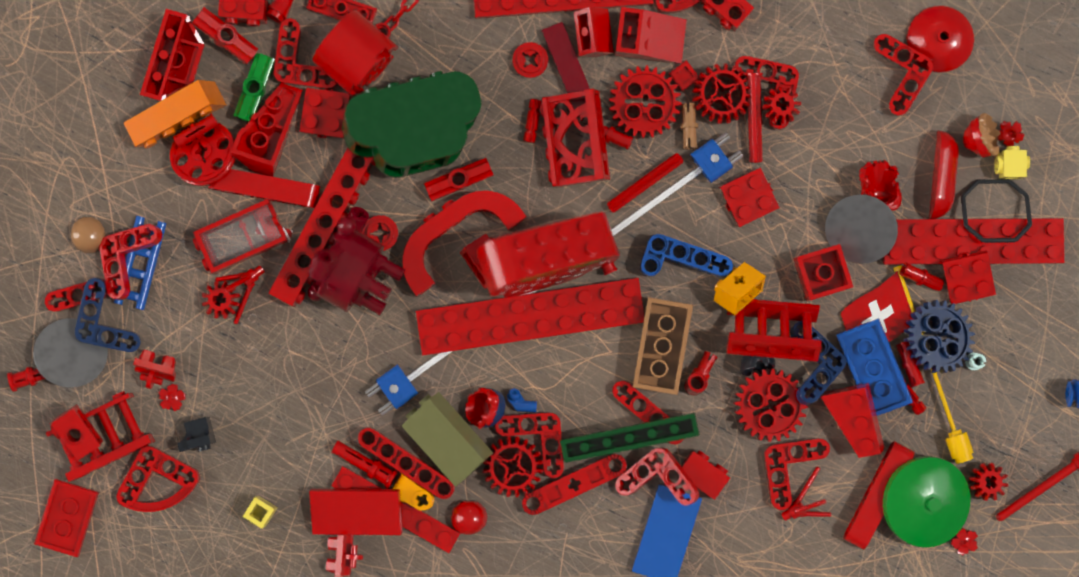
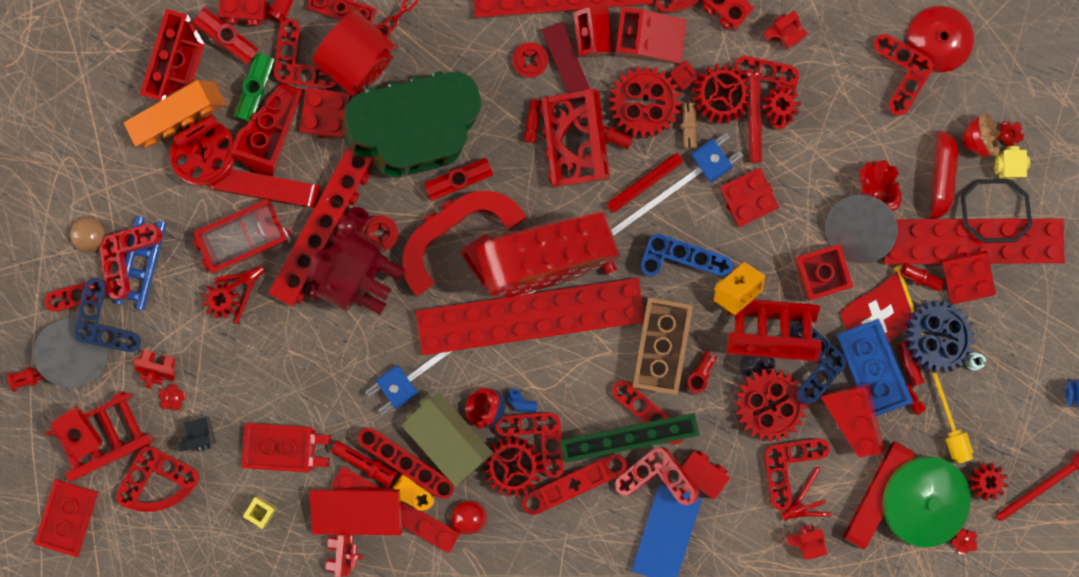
(282, 448): none -> red tile
(786, 30): none -> red brick
(809, 541): none -> red brick

